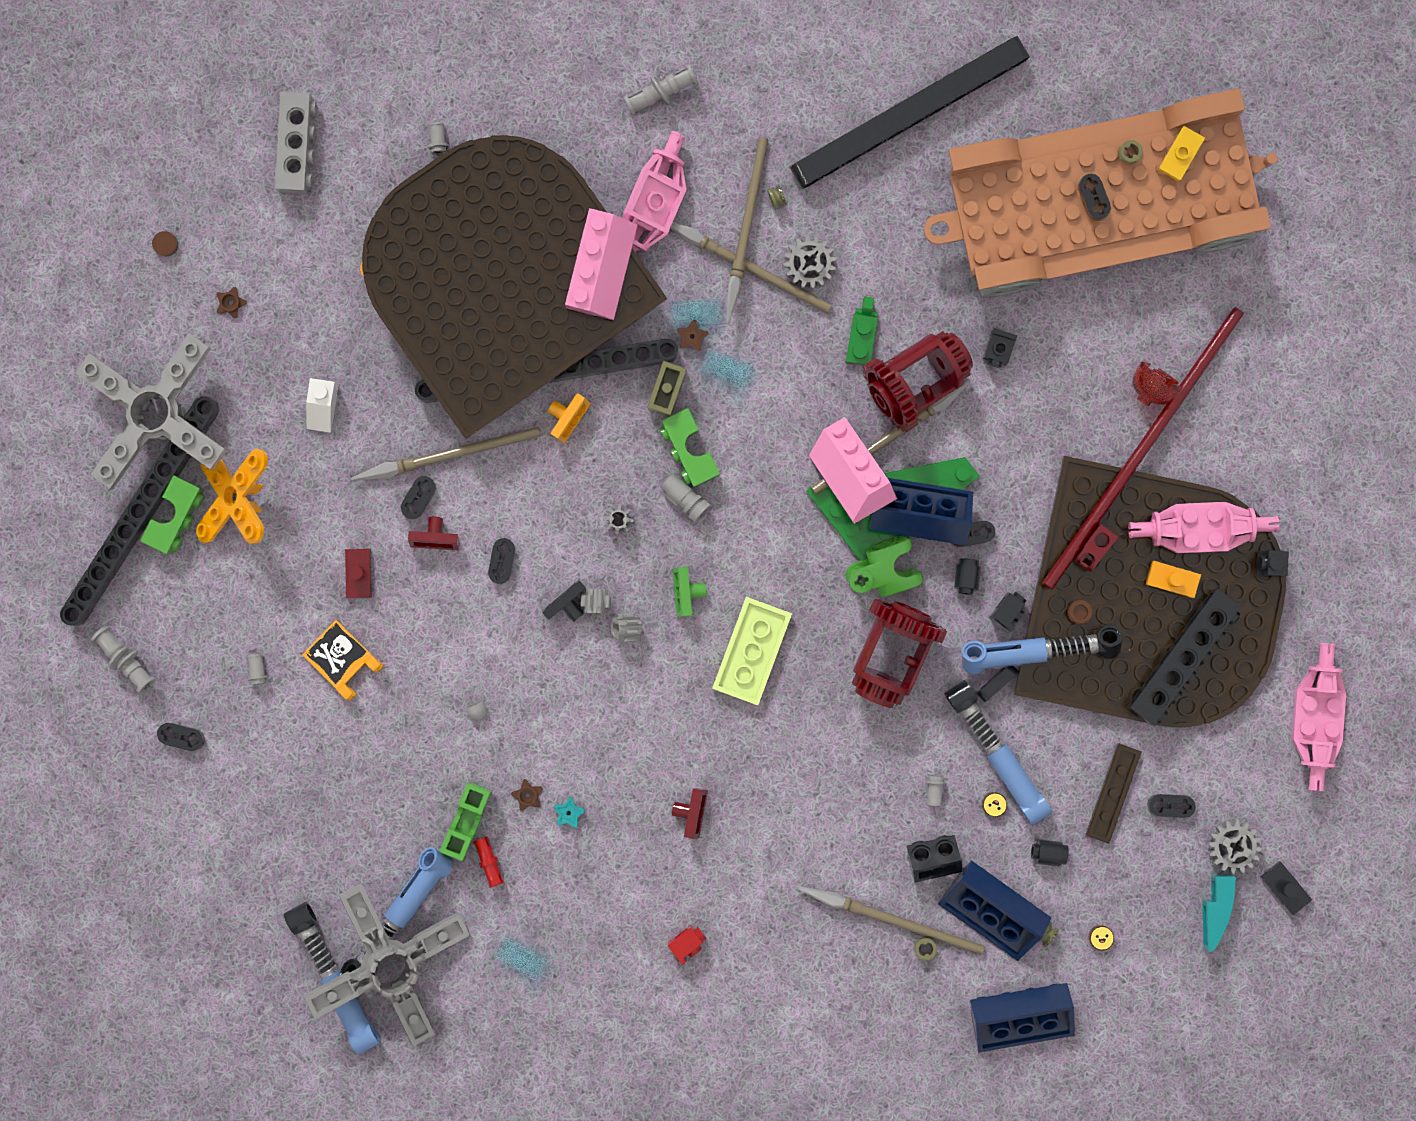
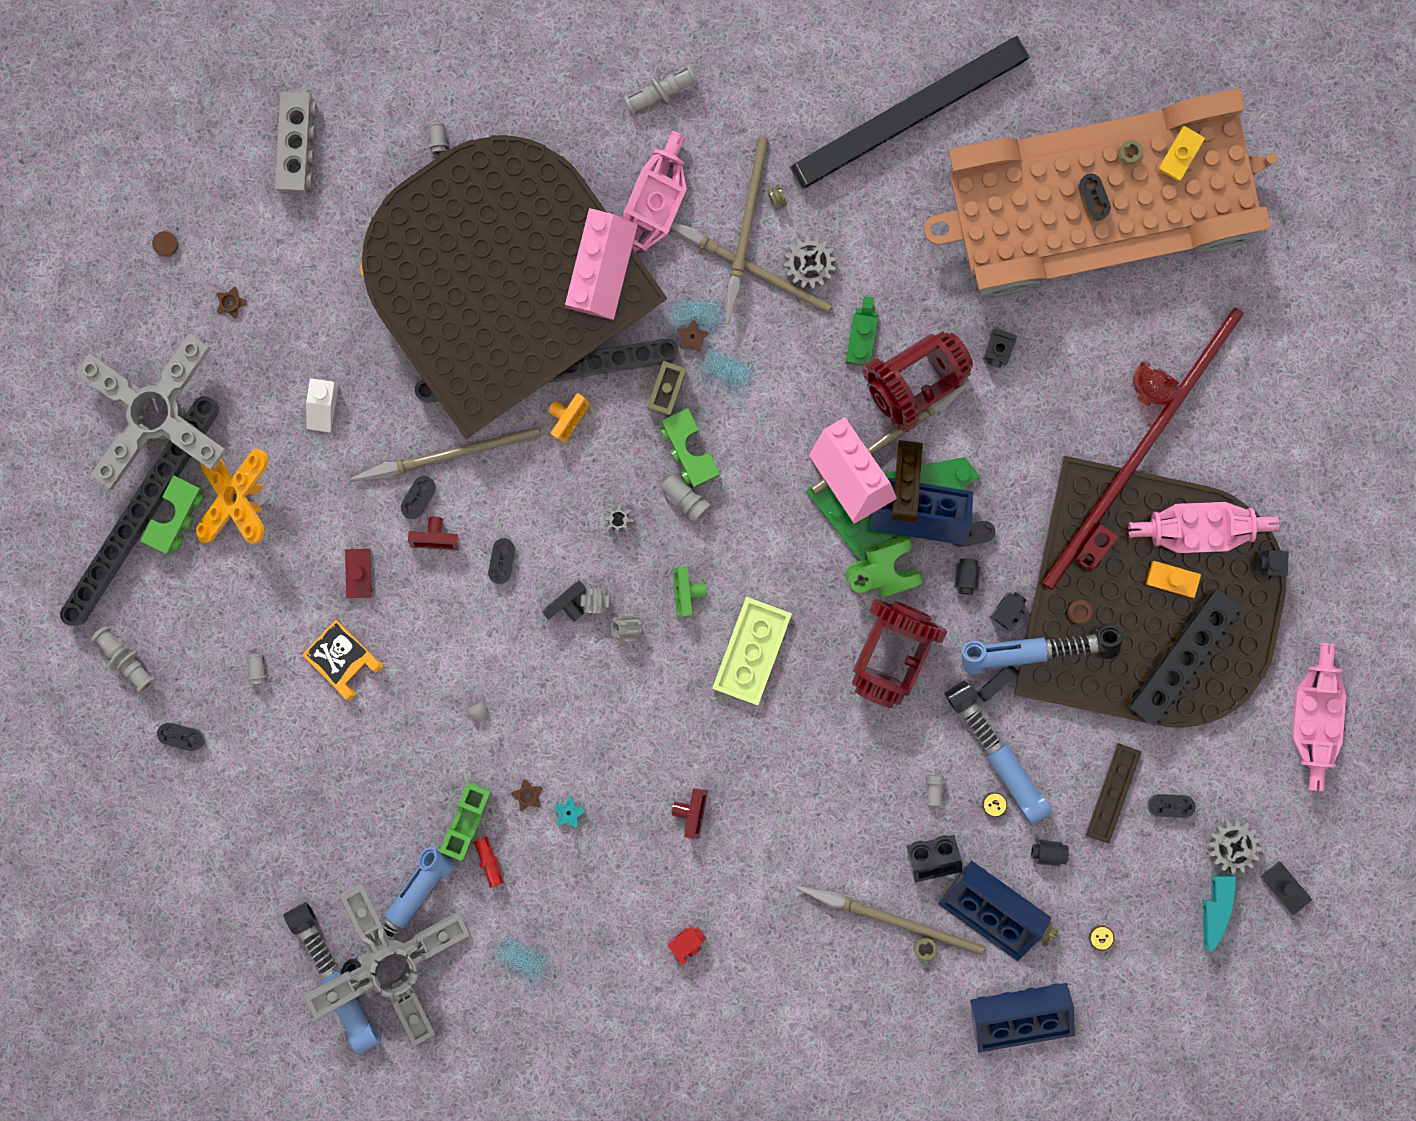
(907, 481): none -> dark brown tile

